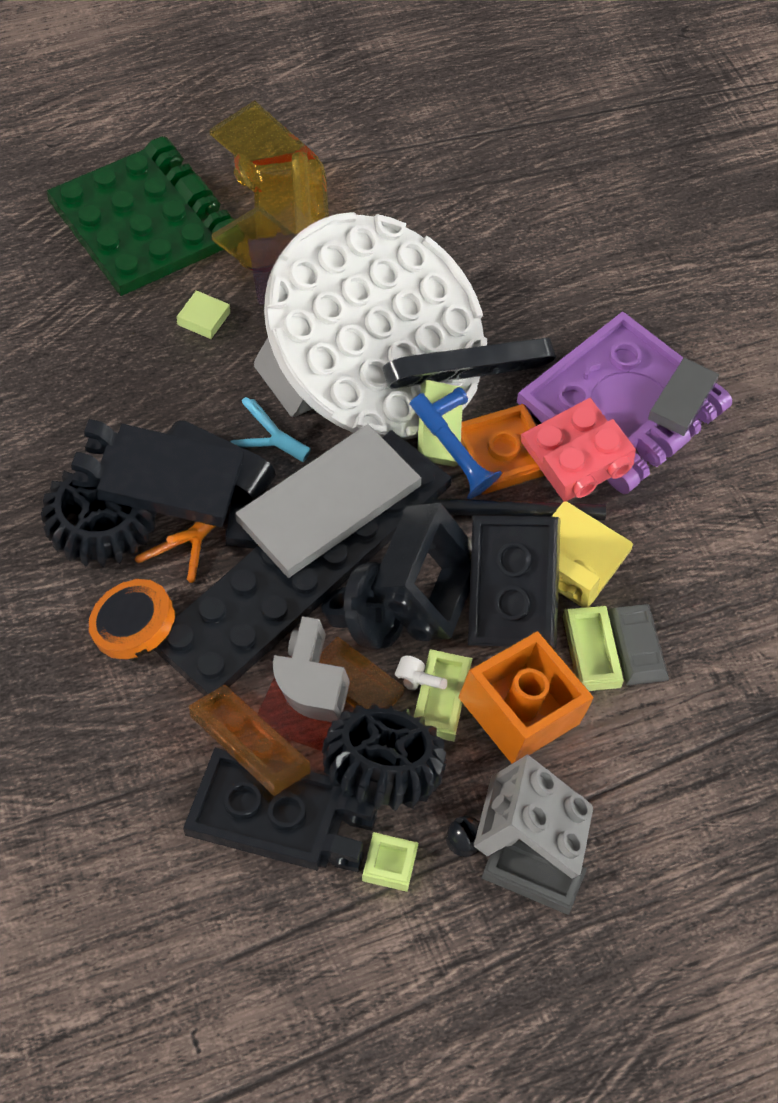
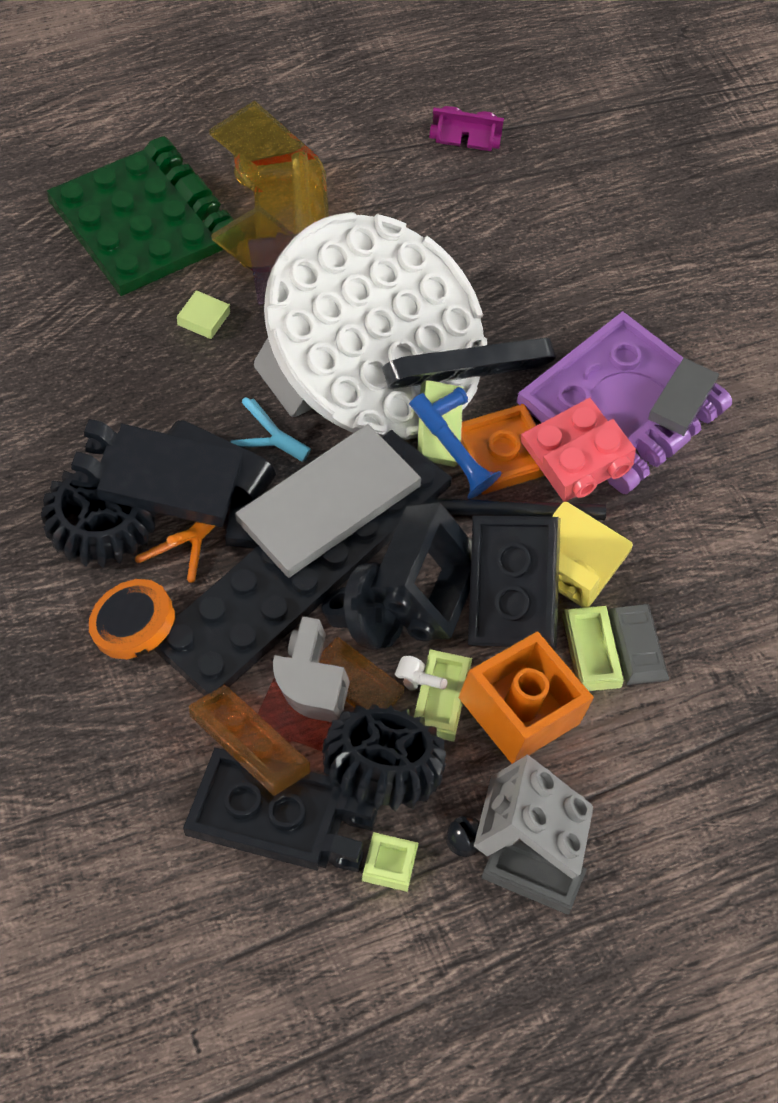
(450, 124): none -> magenta hinge

